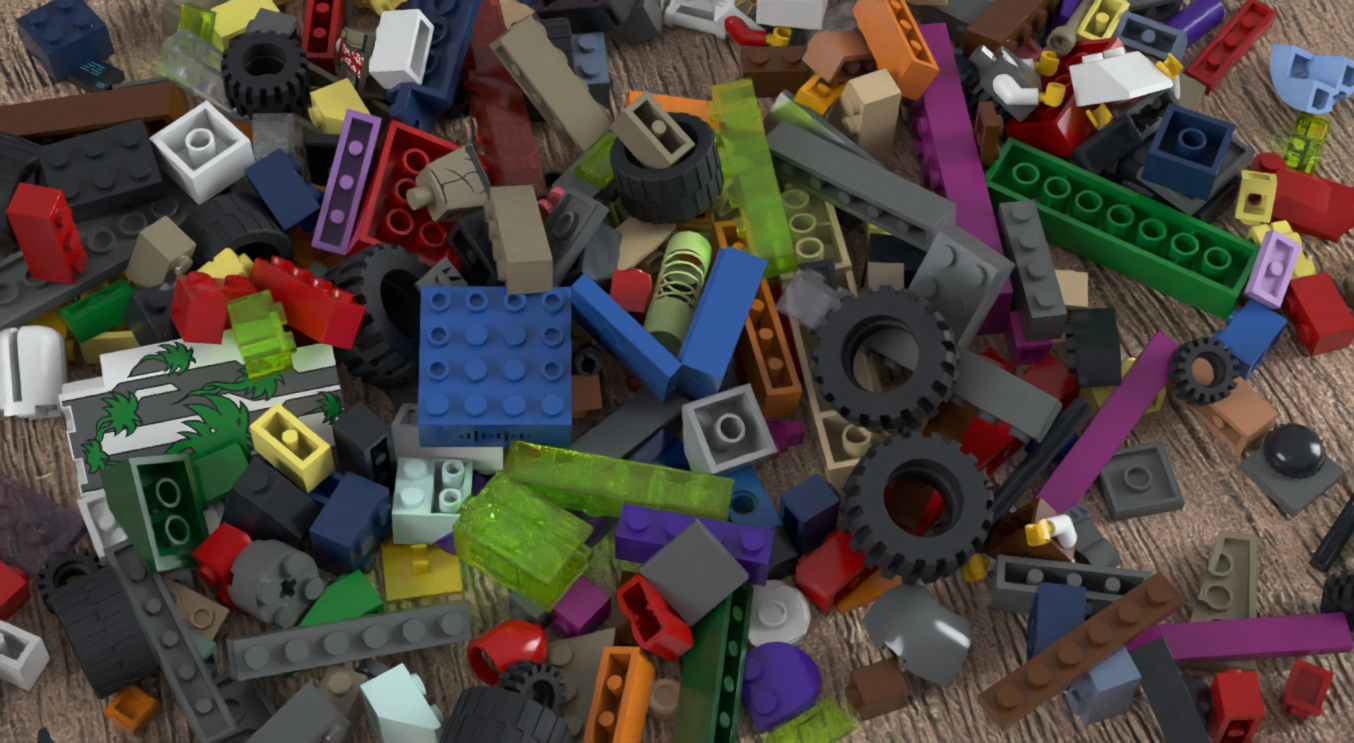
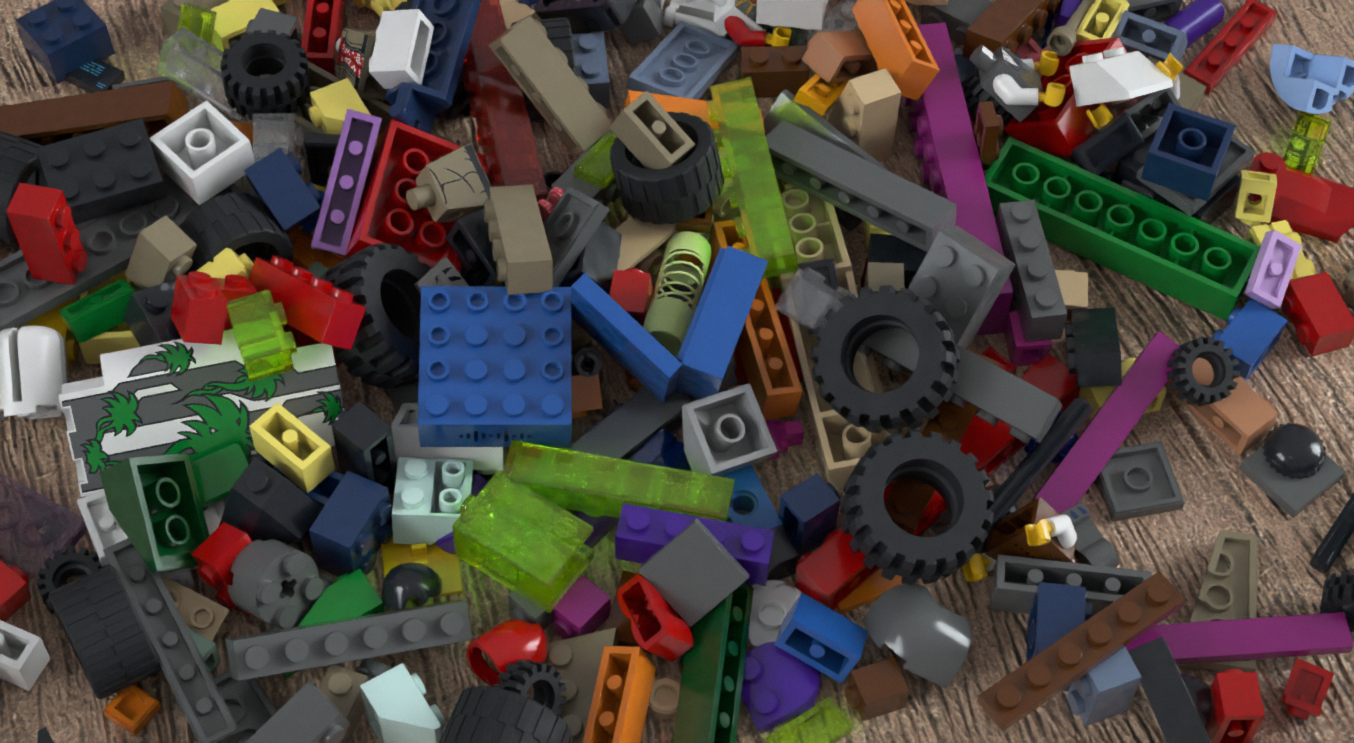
(410, 581): none -> black hair
(684, 63): none -> sand blue plate
(821, 638): none -> blue brick

